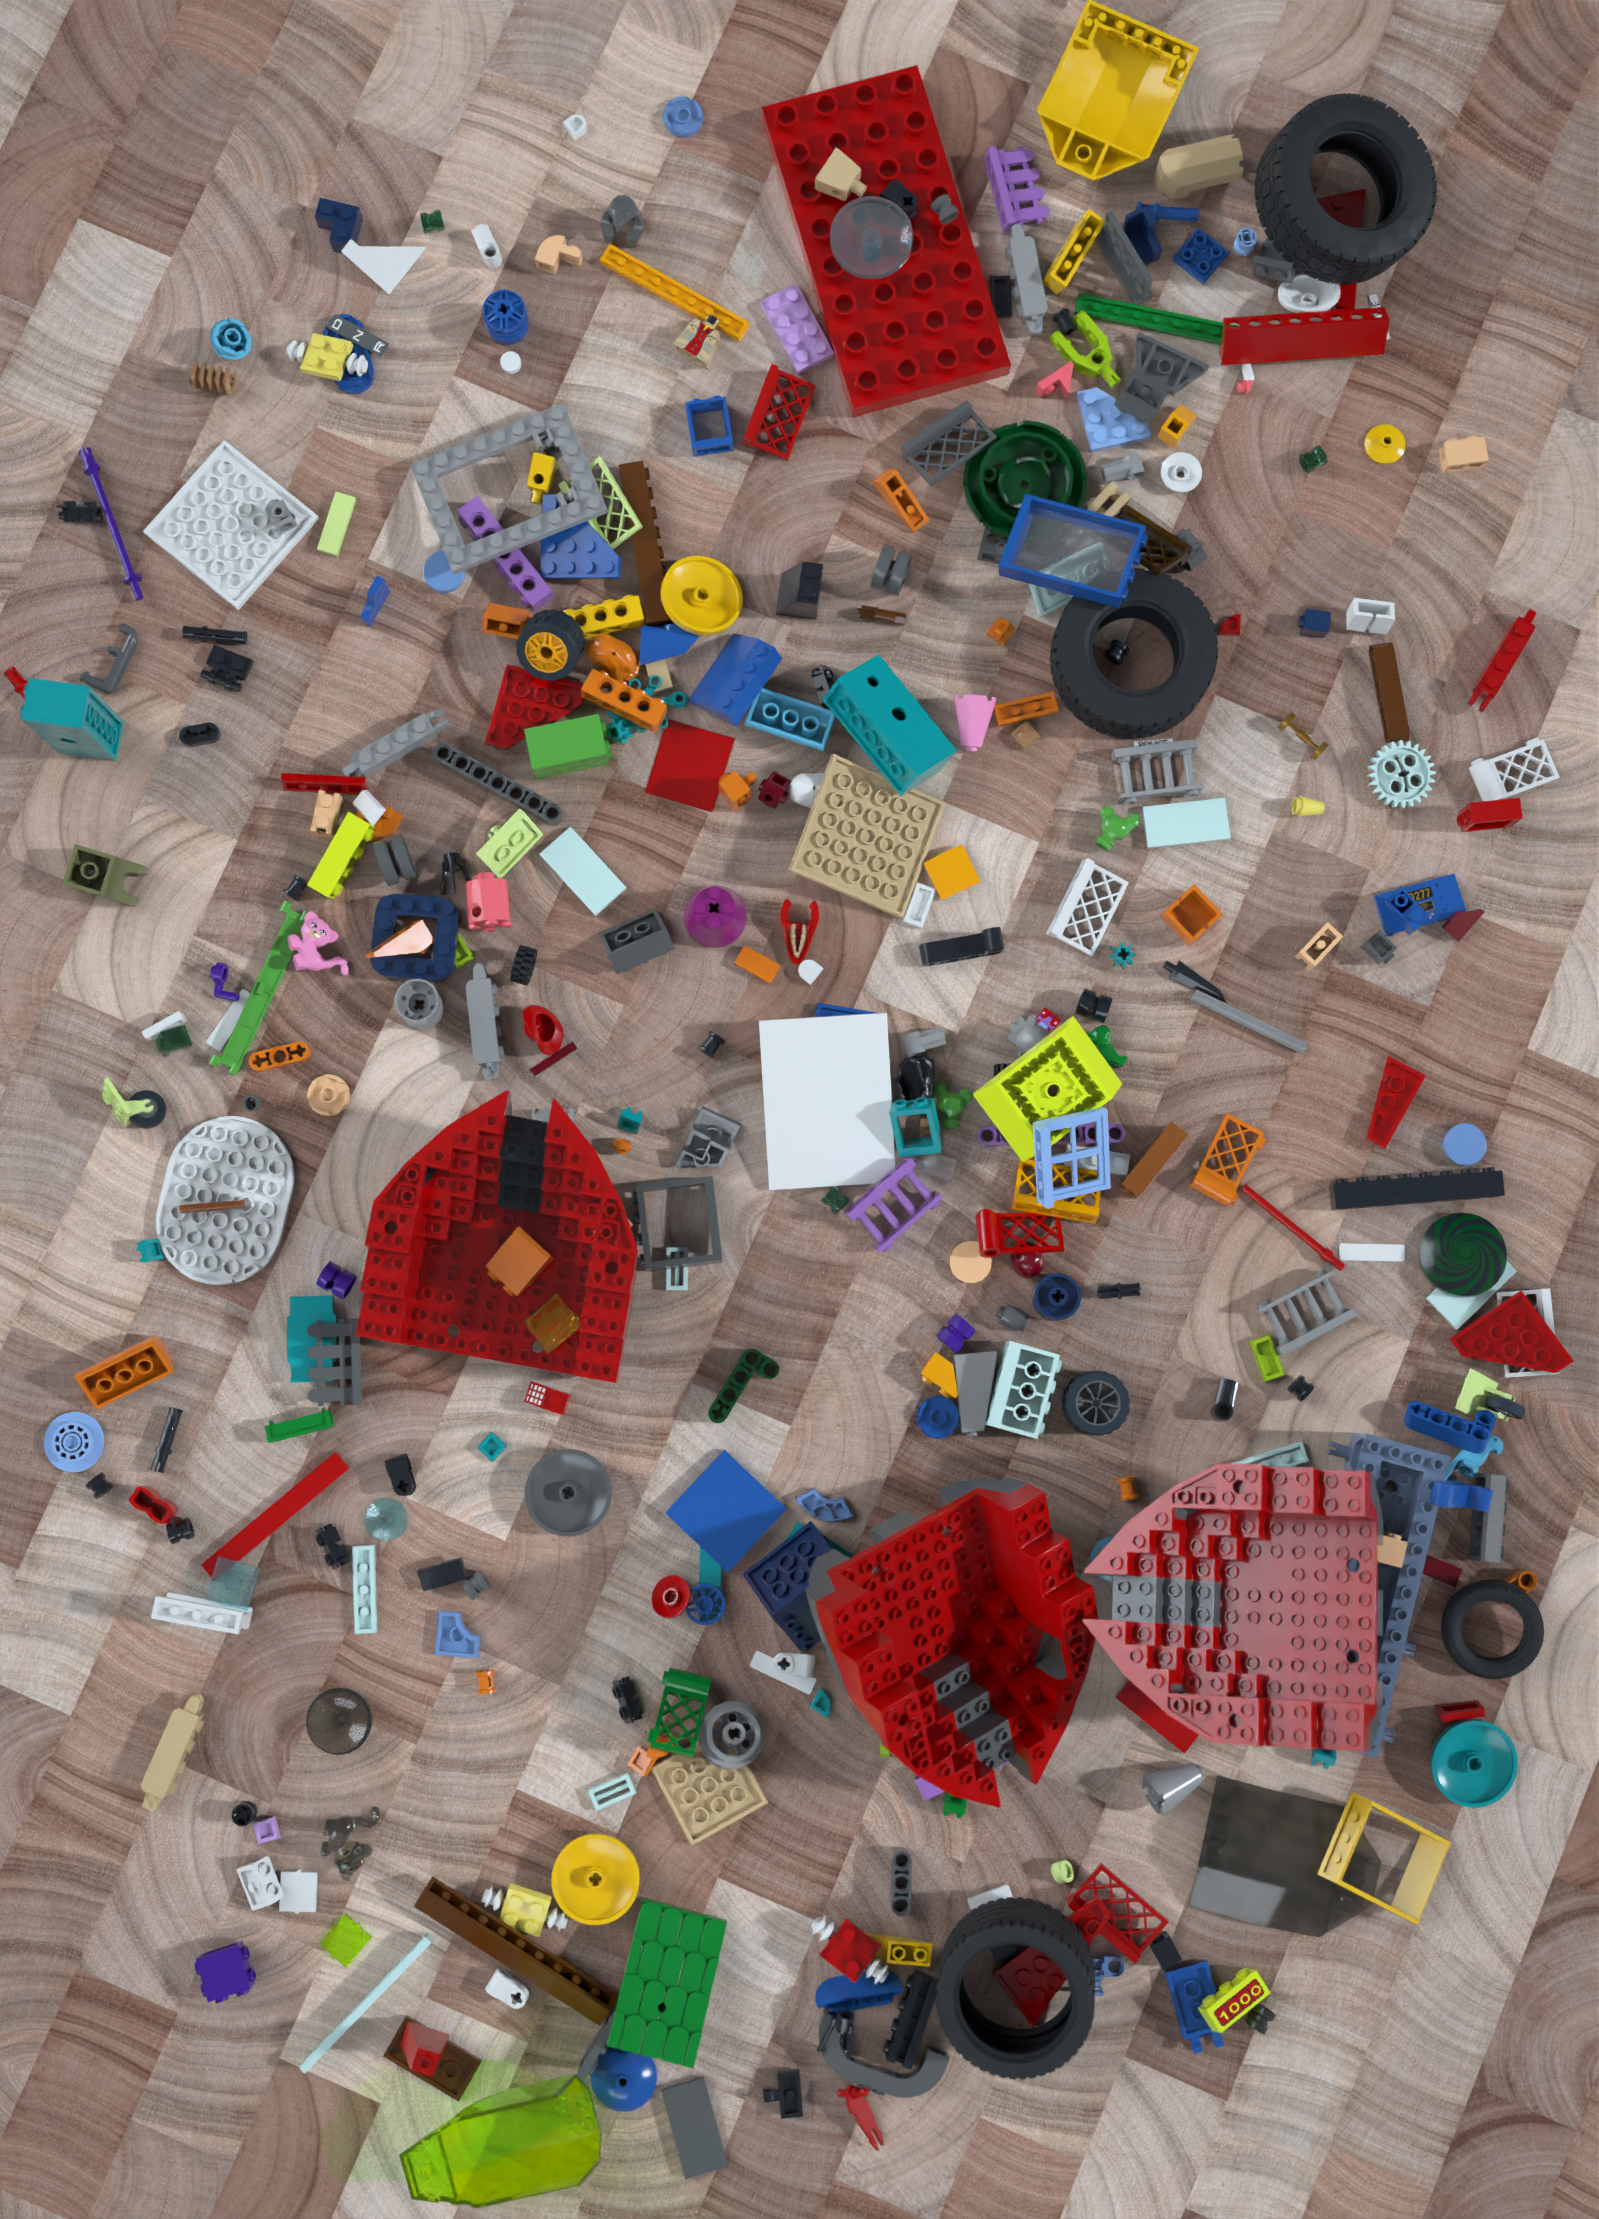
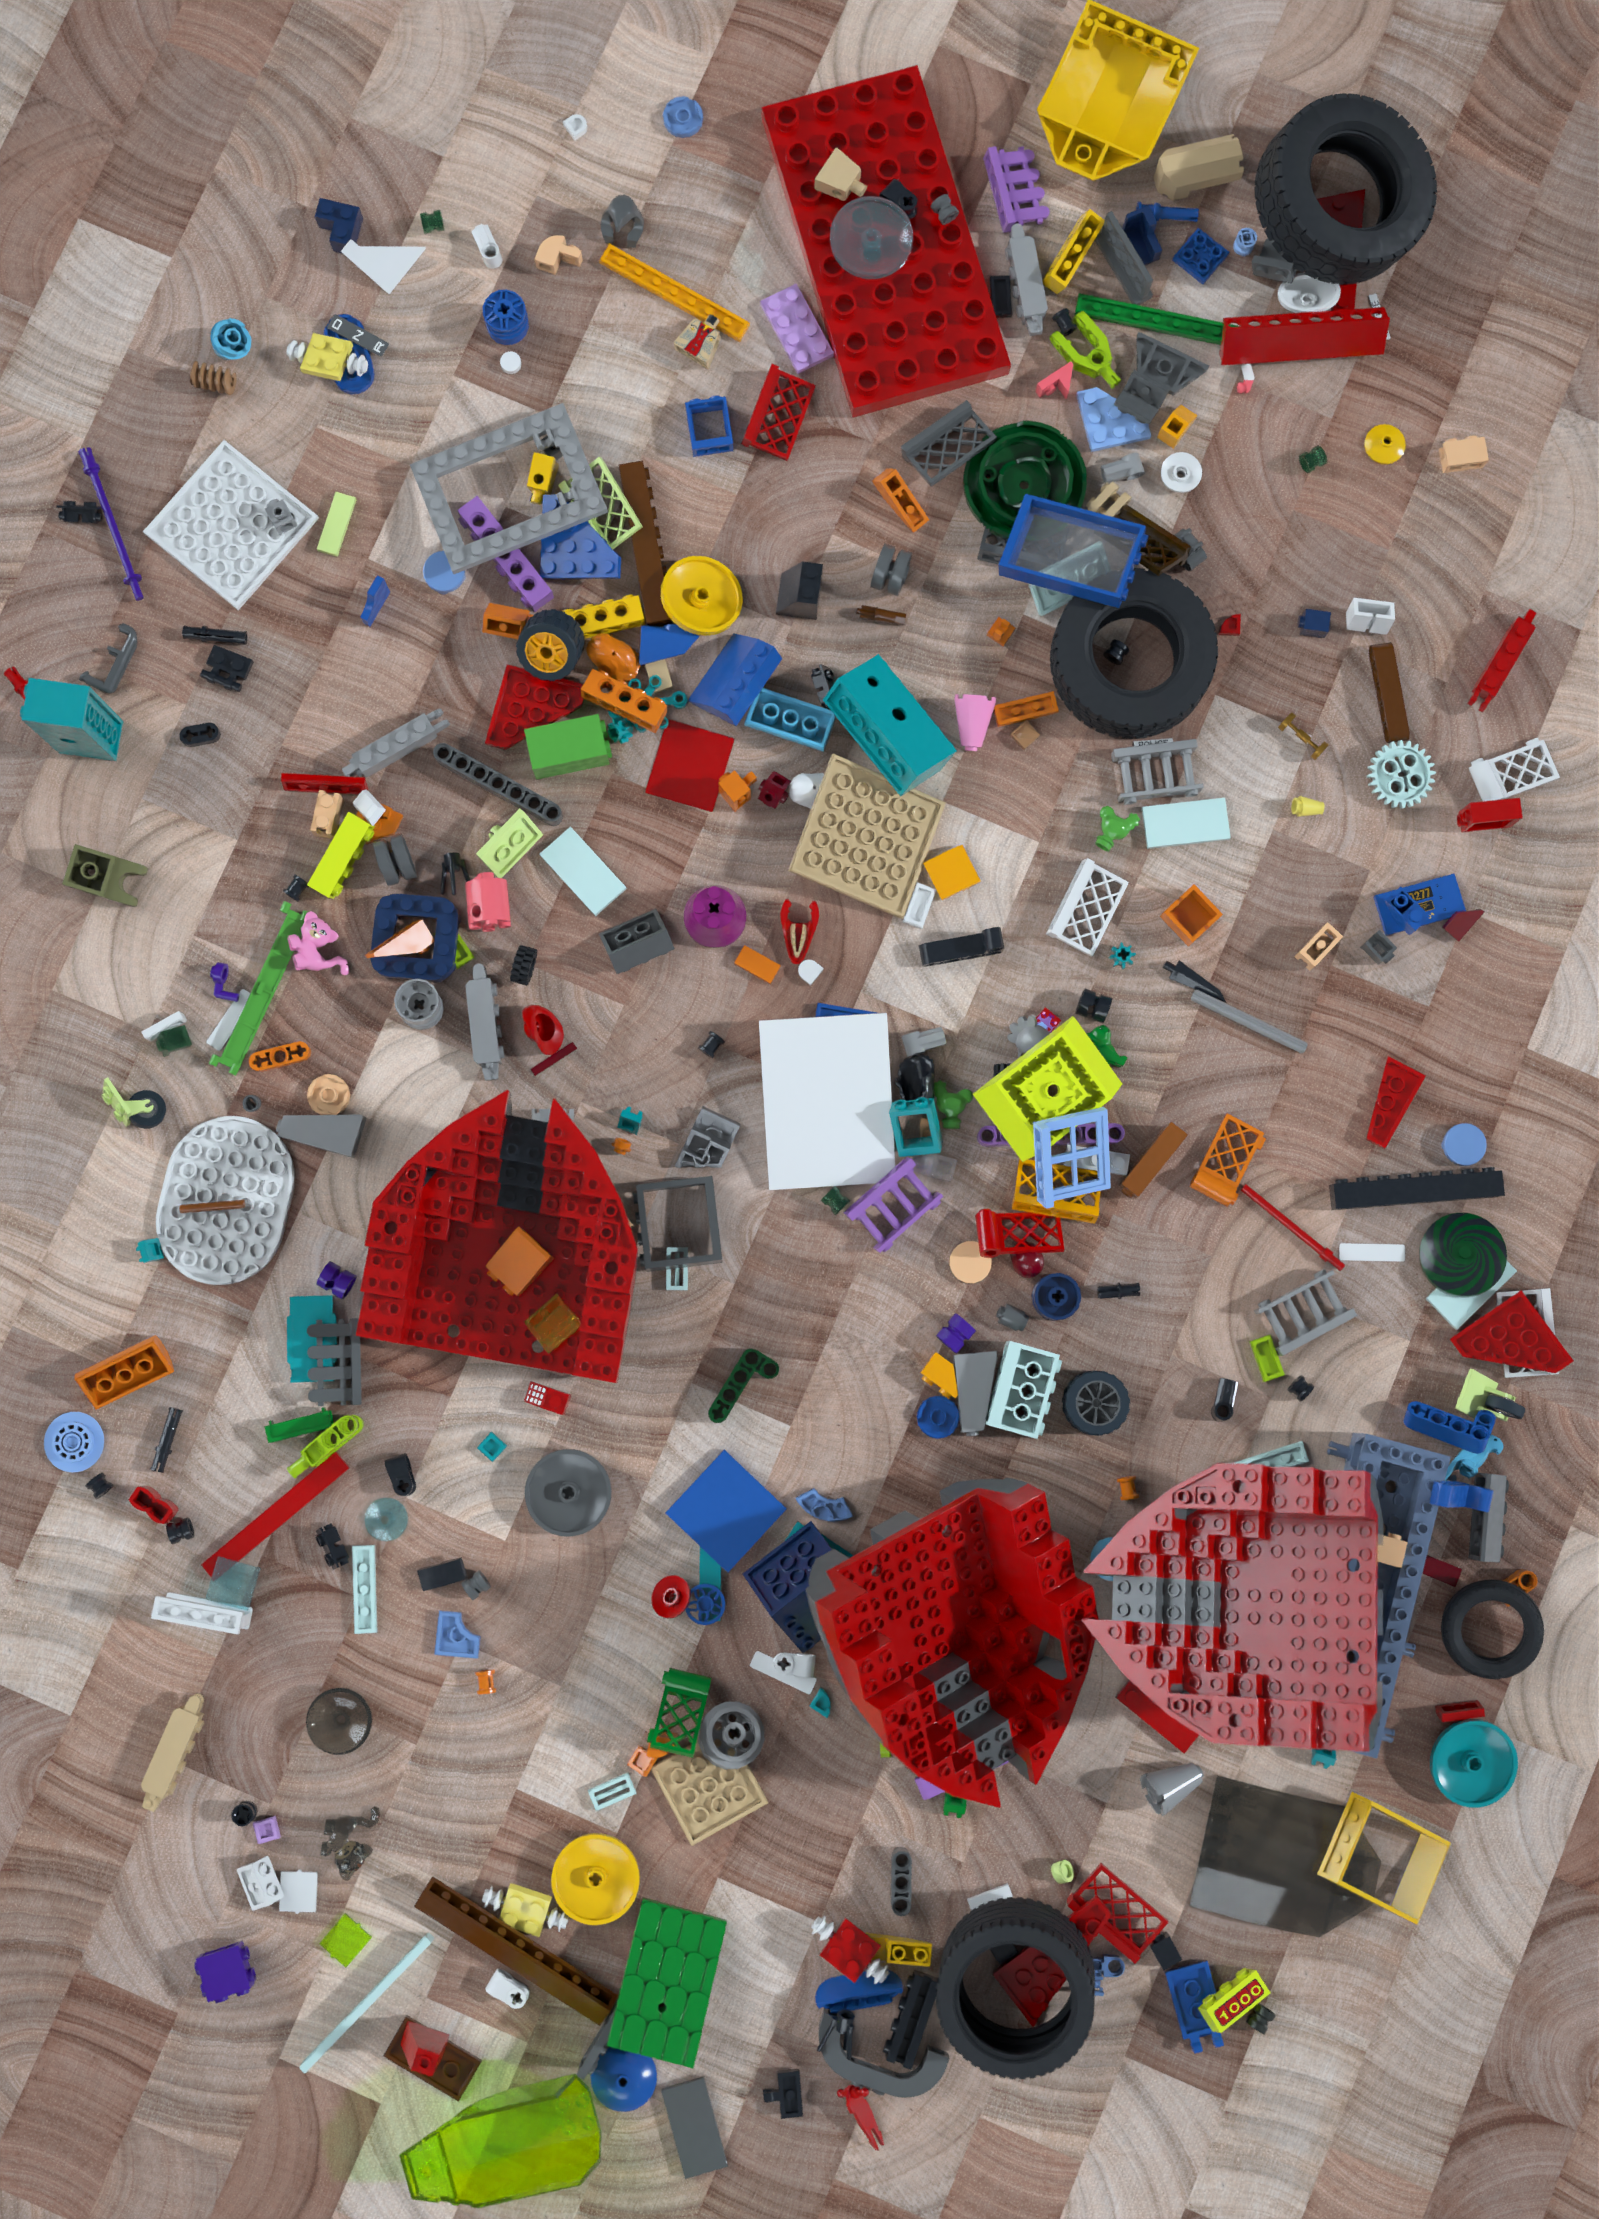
(322, 1447): none -> lime piece
(327, 1132): none -> light grey slope
(628, 1708): black hinge -> none

